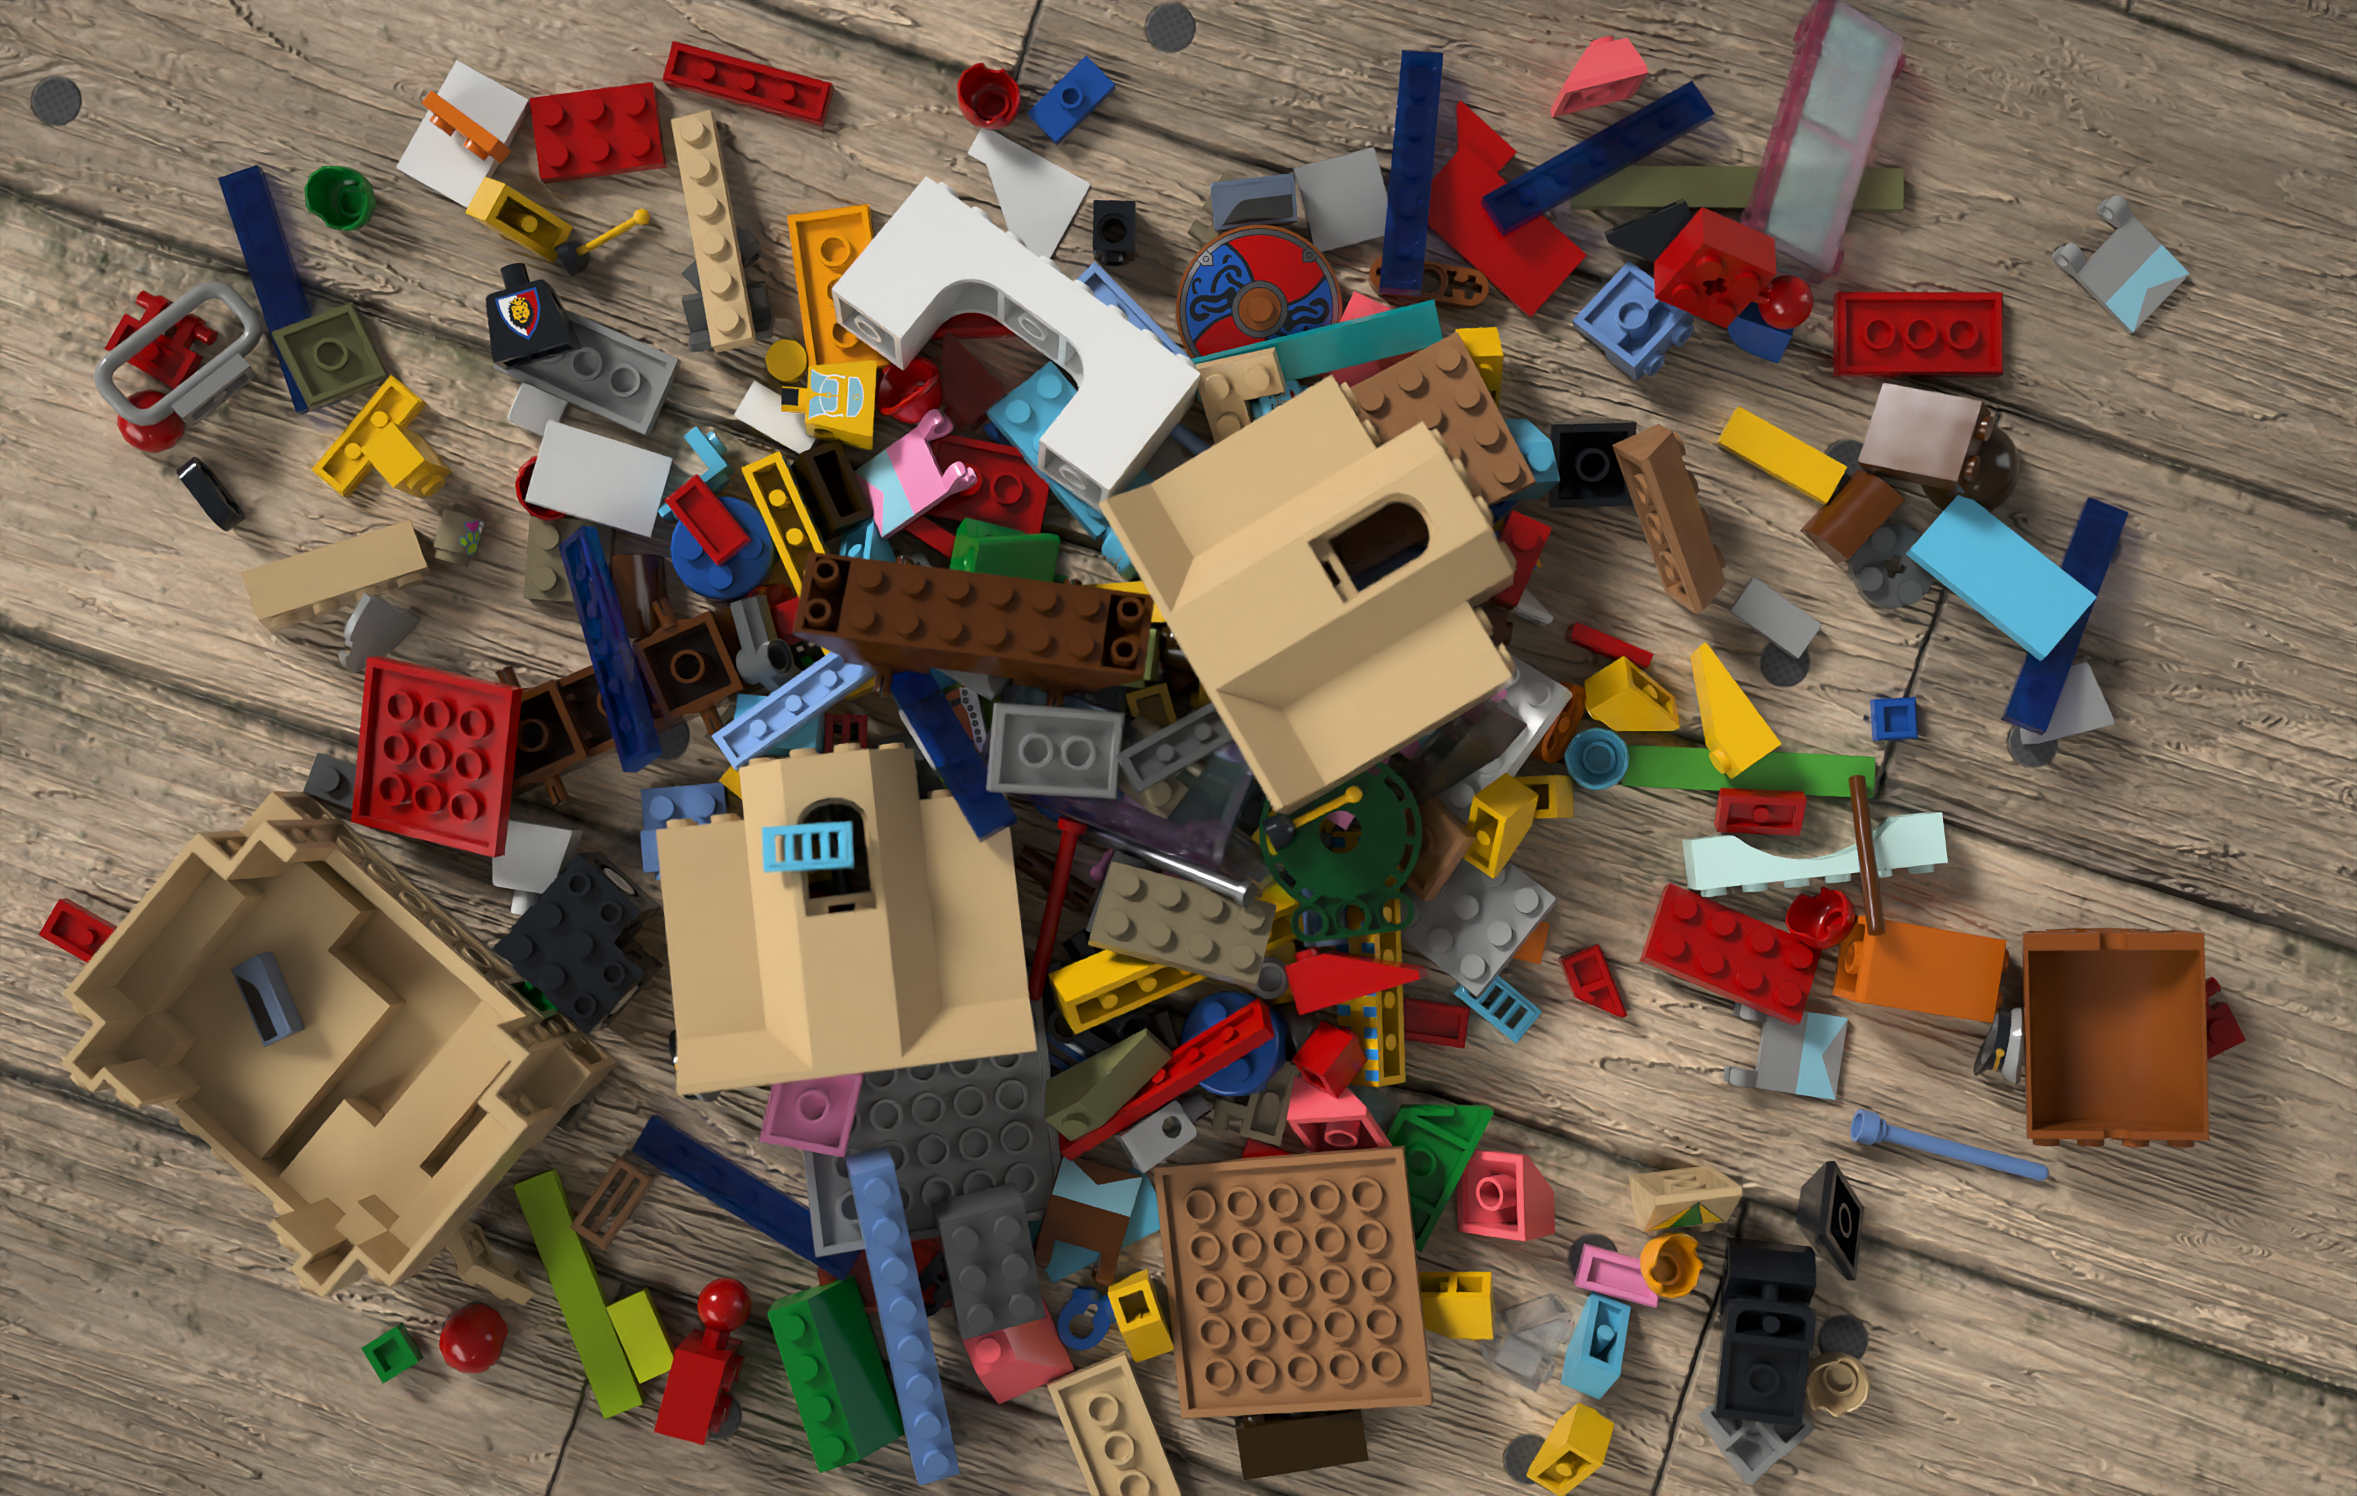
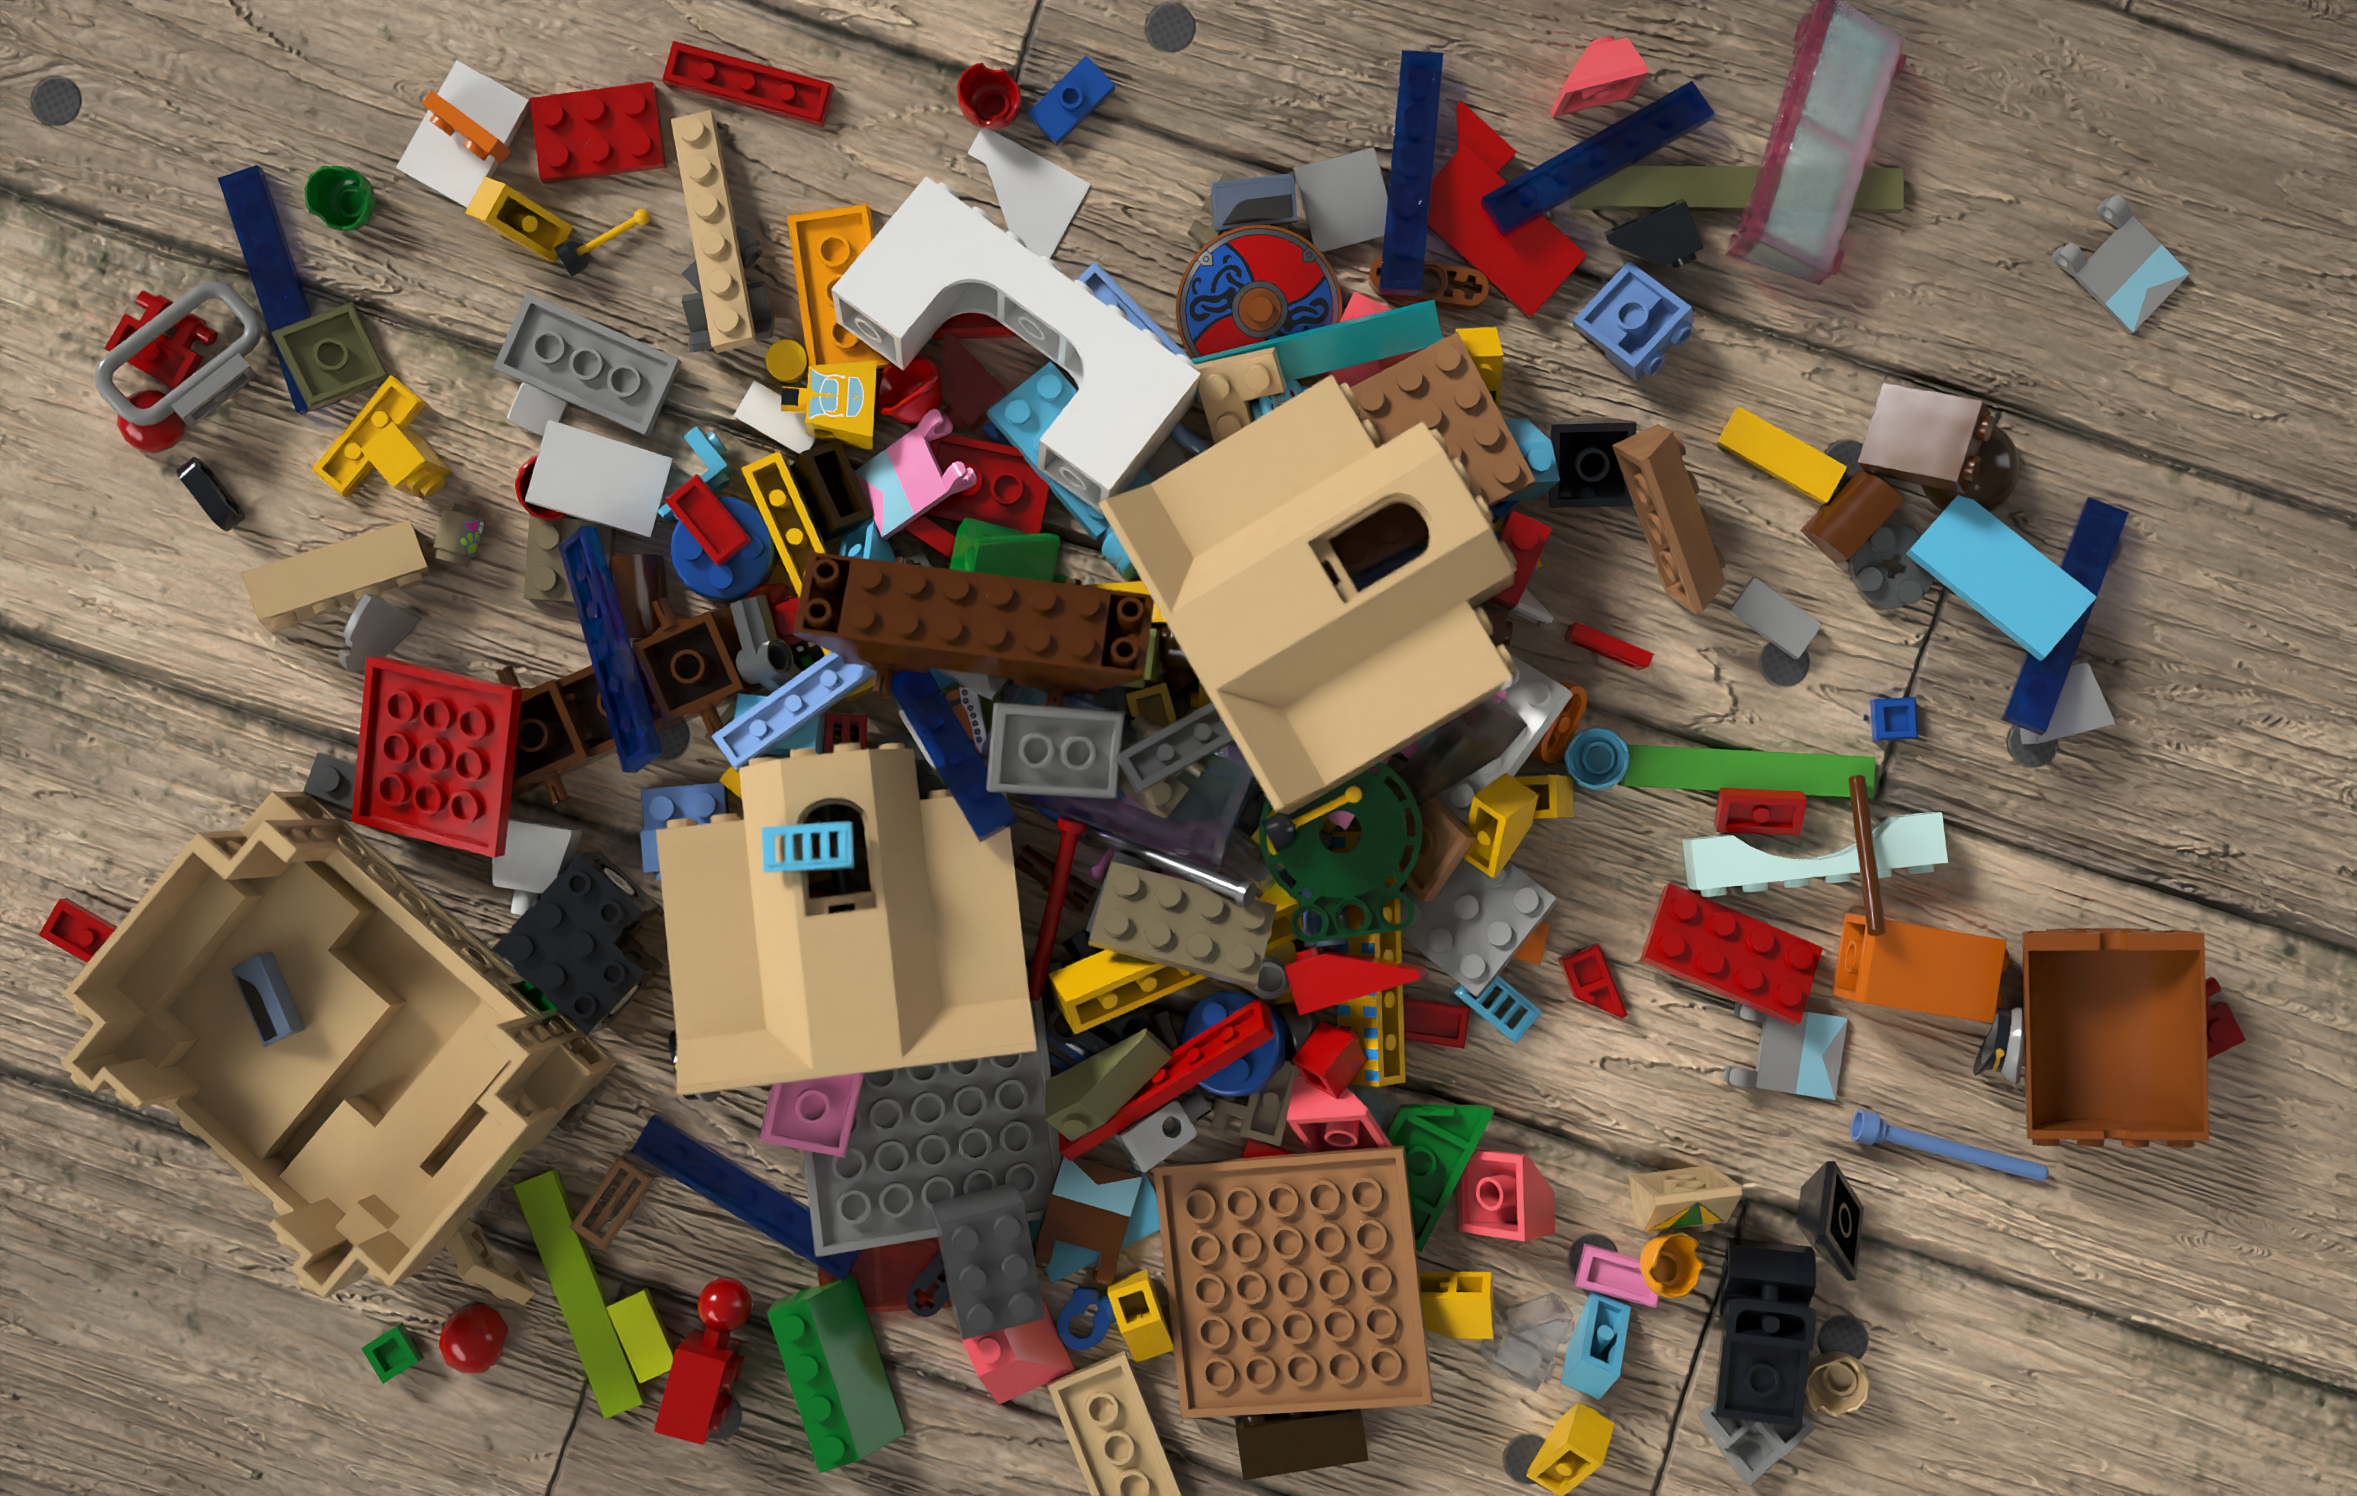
(527, 321): black torso -> none
(902, 1314): medium blue brick -> none
(1109, 214): black brick -> none
(1630, 699): yellow slope -> none
(1721, 268): red brick -> none
(1729, 720): yellow slope -> none
(1757, 336): blue brick -> none
(1821, 919): red hair -> none
(1918, 334): red tile -> none

